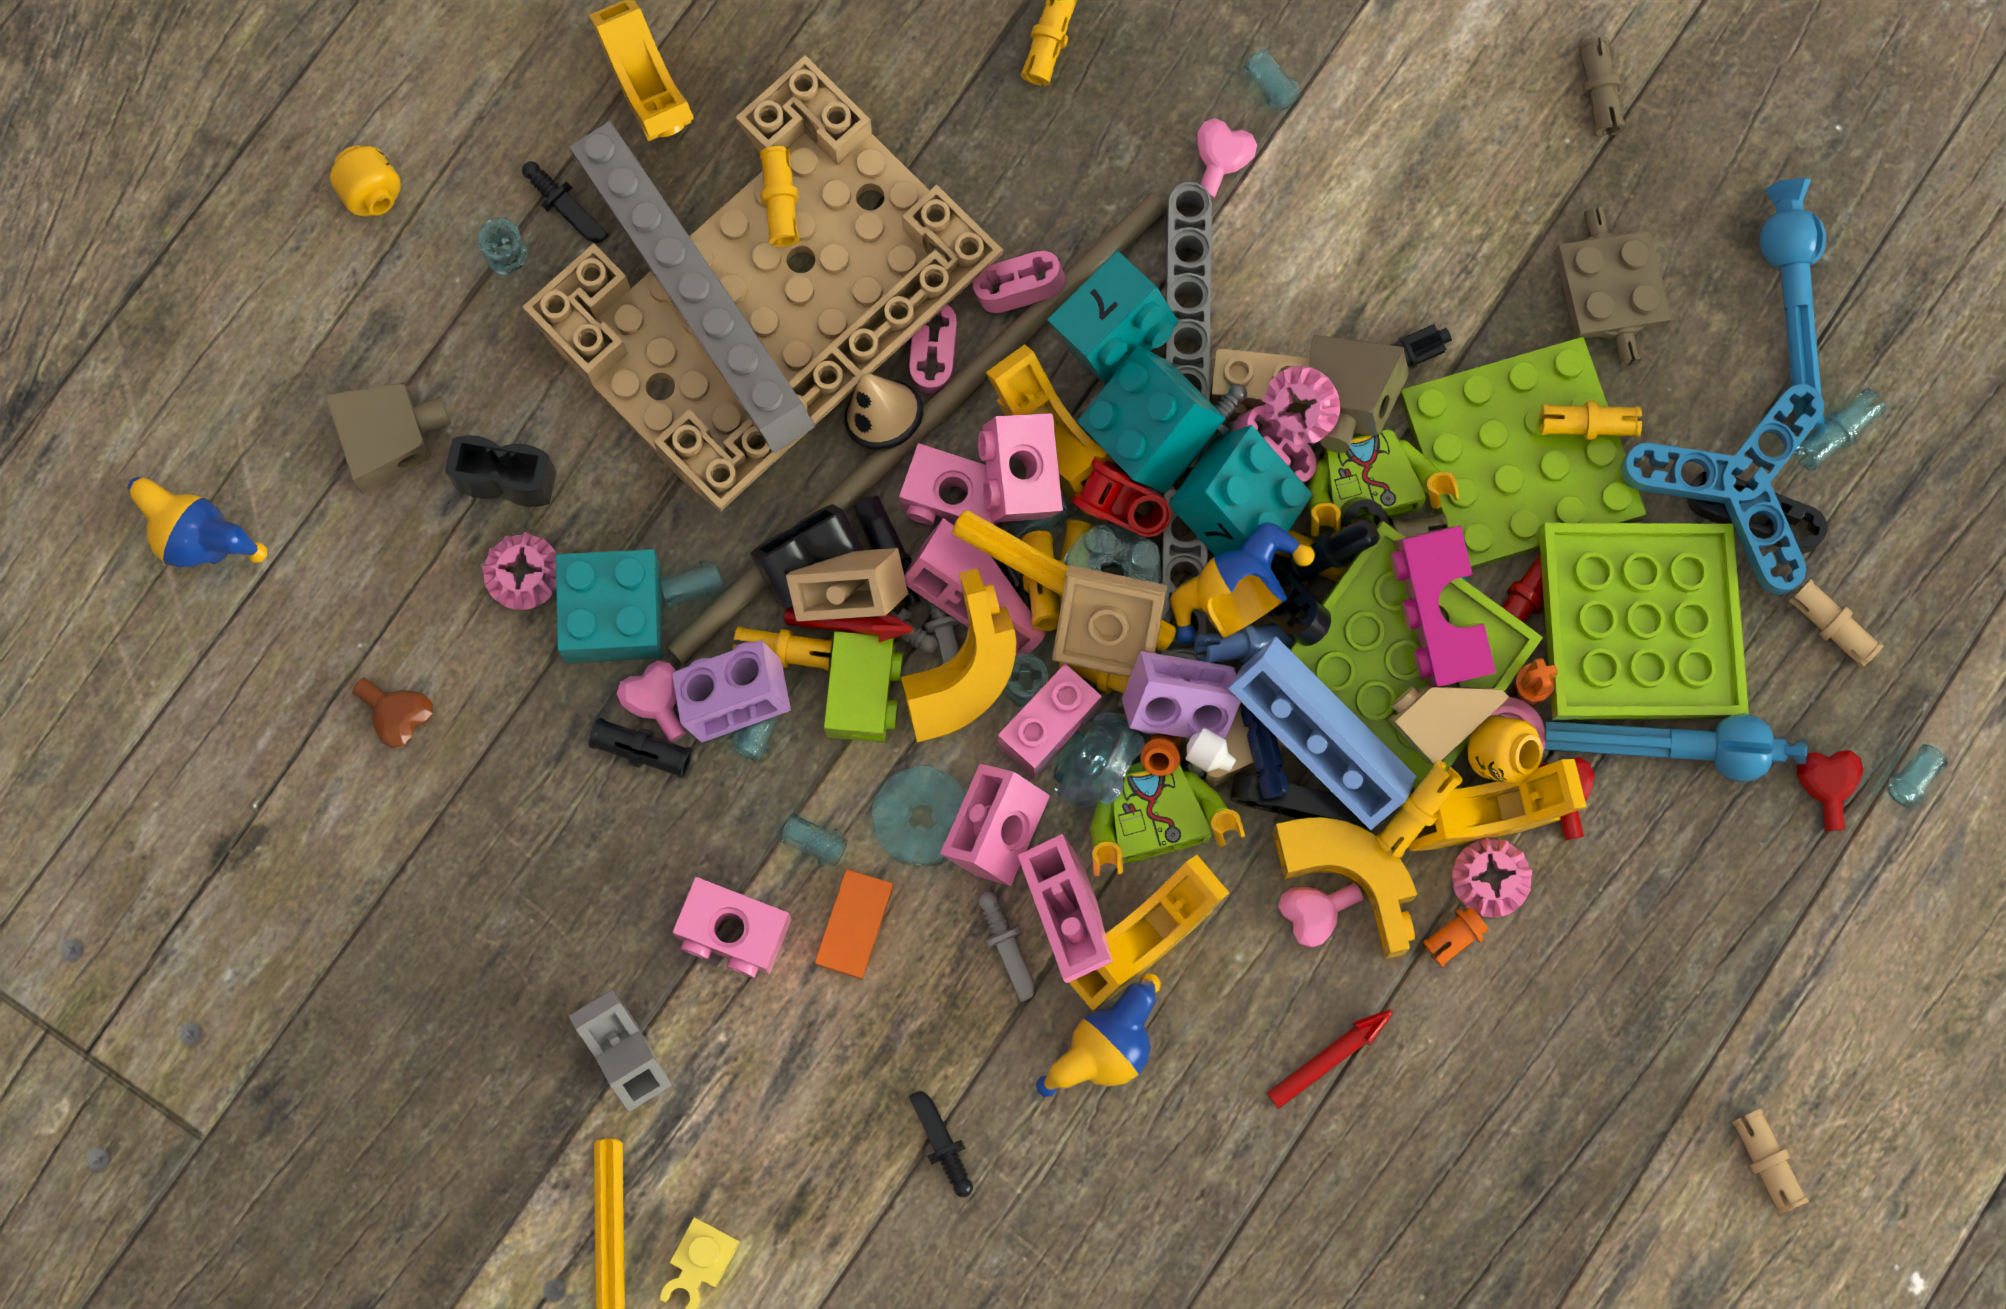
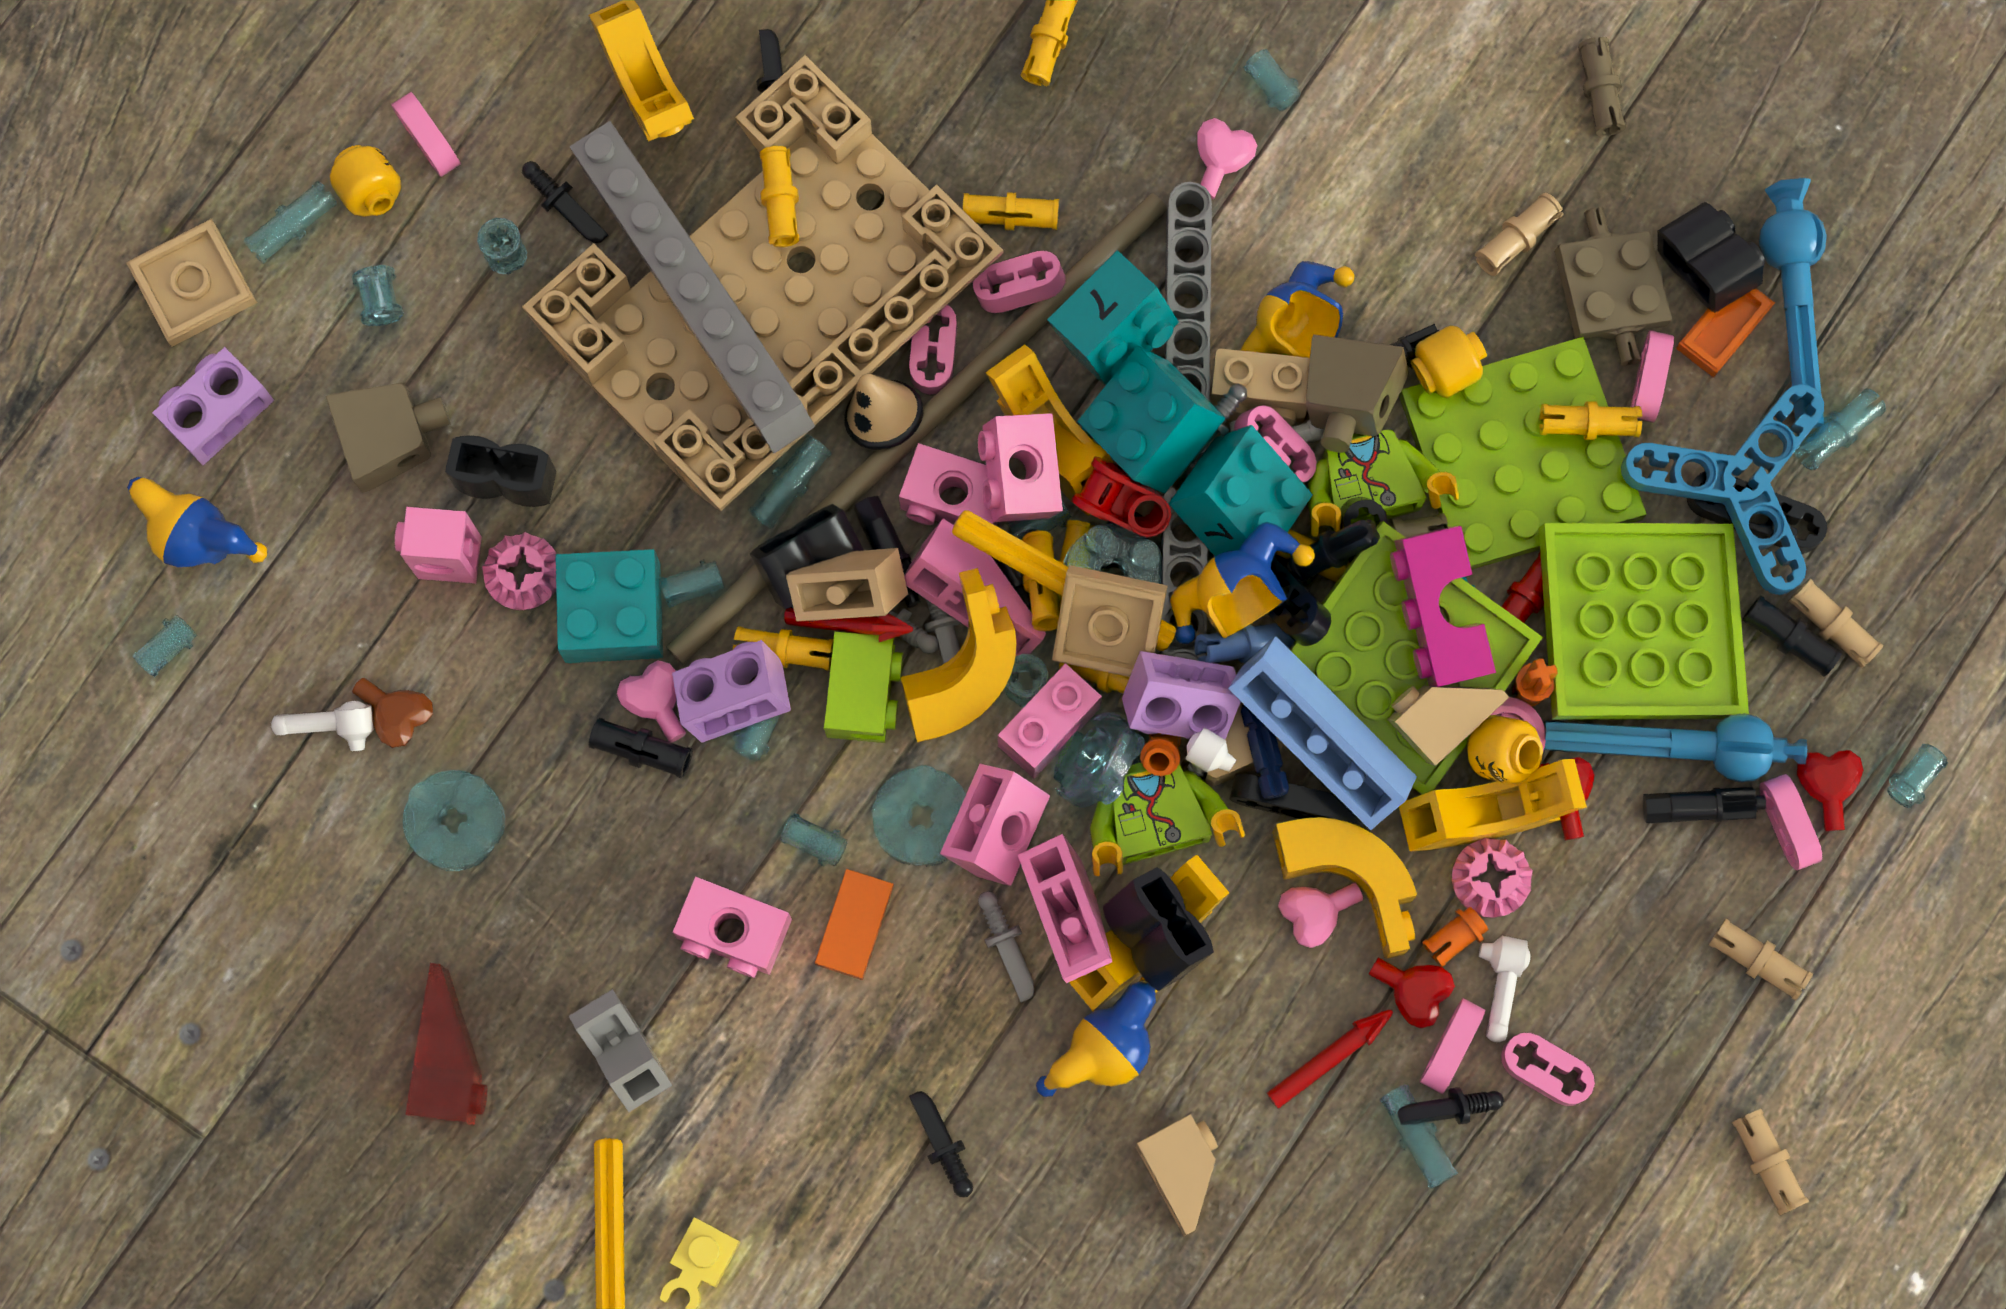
(165, 645): none -> clear light blue pin
(191, 282): none -> tan tile
(221, 414): none -> lavender brick
(290, 222): none -> clear light blue pin
(351, 721): none -> white piece
(377, 295): none -> clear light blue bush
(425, 134): none -> bright pink beam
(431, 802): none -> clear light blue plate
(439, 544): none -> bright pink brick
(445, 1066): none -> clear red slope
(770, 58): none -> black piece
(789, 481): none -> clear light blue pin
(1011, 211): none -> yellow pin
(1157, 929): none -> black brick
(1181, 1167): none -> tan slope
(1298, 310): none -> yellow piece
(1306, 384): bright pink gear -> none
(1416, 990): none -> red rock
(1419, 809): yellow pin -> none
(1419, 1140): none -> clear light blue pin
(1449, 361): none -> yellow head
(1452, 1046): none -> bright pink beam
(1455, 1106): none -> black piece
(1509, 959): none -> white piece
(1519, 234): none -> tan pin
(1553, 1058): none -> bright pink beam
(1652, 374): none -> bright pink beam
(1703, 805): none -> black piece
(1711, 256): none -> black brick
(1721, 333): none -> orange tile
(1761, 959): none -> tan pin
(1791, 822): none -> bright pink beam
(1792, 636): none -> black pin

